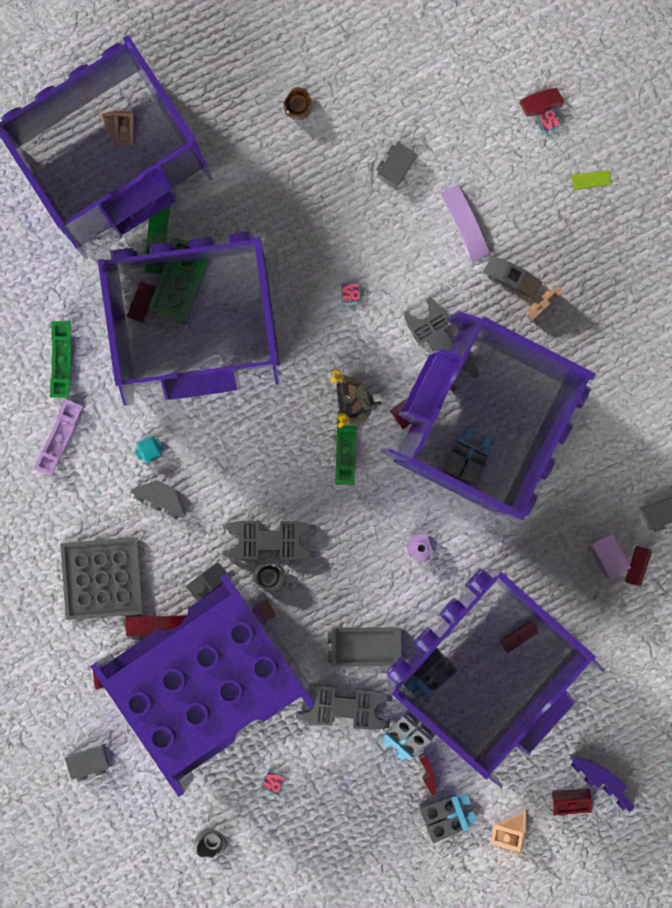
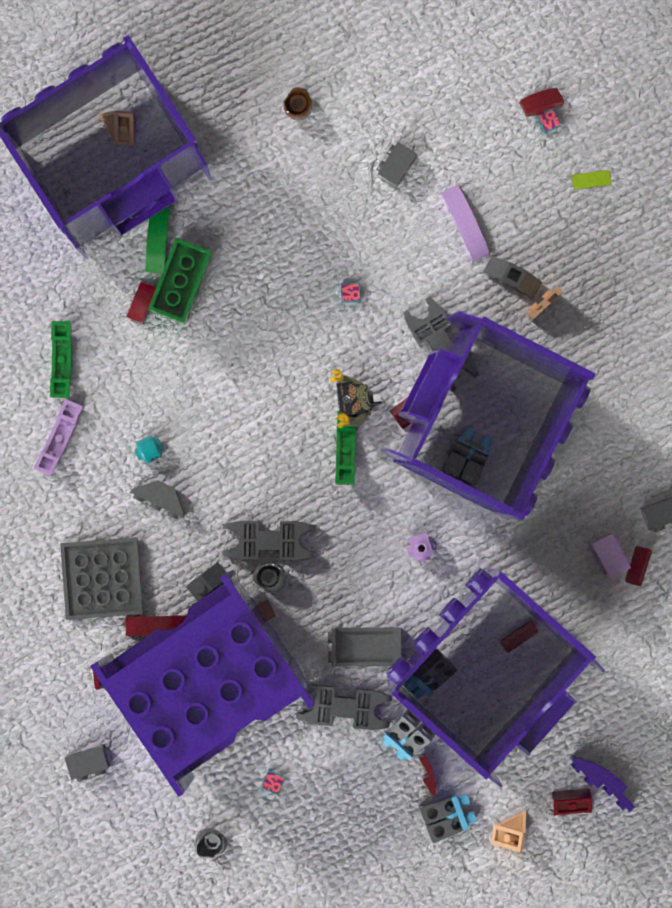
(188, 383): dark purple container -> none

